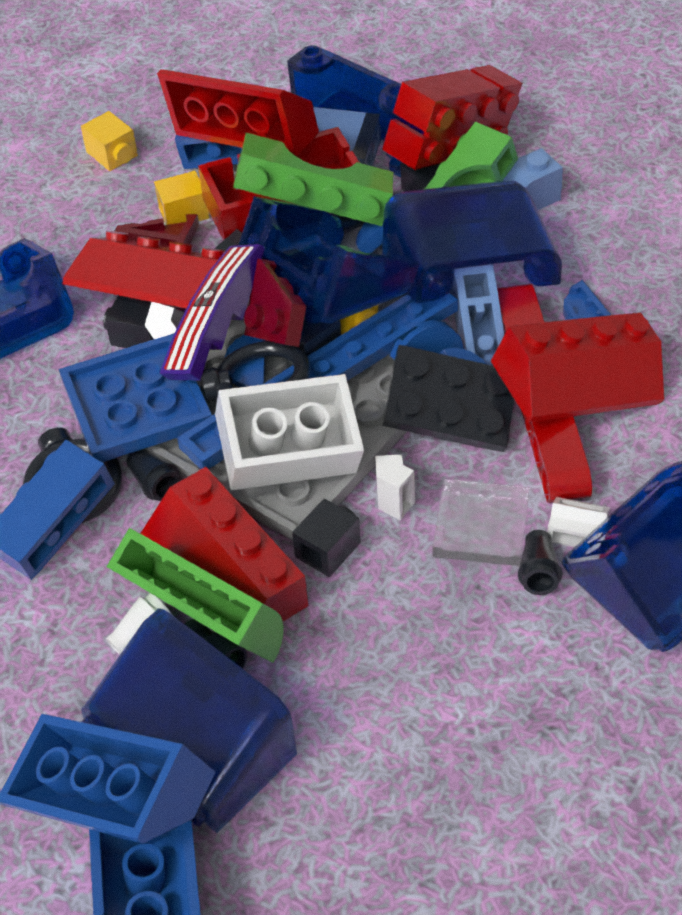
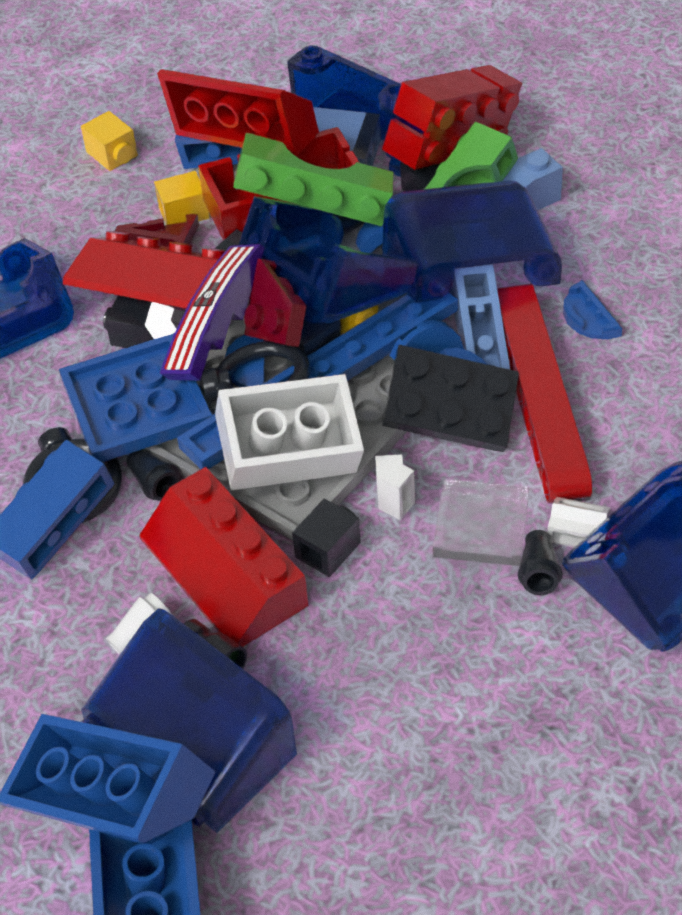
(199, 594): bright green brick -> none
(581, 366): red slope -> none

